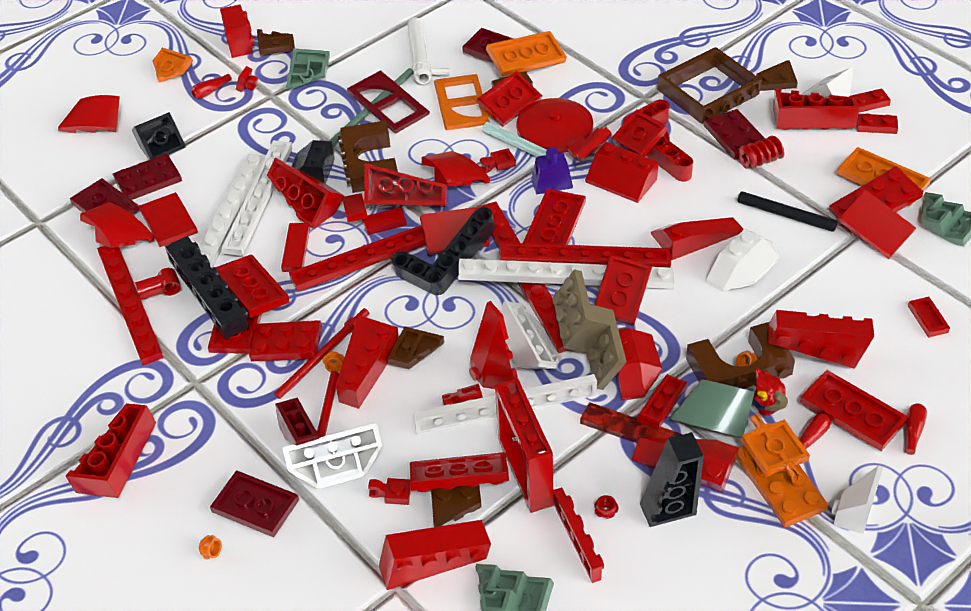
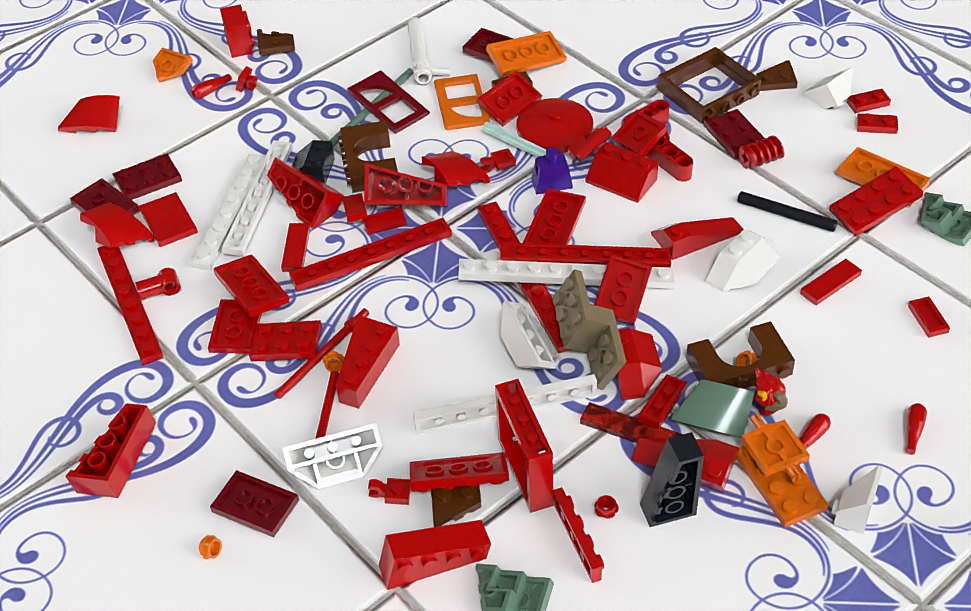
(158, 136): black slope -> none
(207, 287): black brick -> none
(295, 422): dark red slope -> none
(307, 67): sand green slope -> none
(413, 347): reddish brown wing -> none
(442, 227): red tile -> none
(446, 266): black beam -> none
(467, 393): red plate -> none
(490, 352): red wedge -> none
(814, 111): red wedge -> none
(821, 336): red wedge -> none
(831, 281): none -> red tile
(854, 410): red plate -> none
(877, 224): red tile -> none

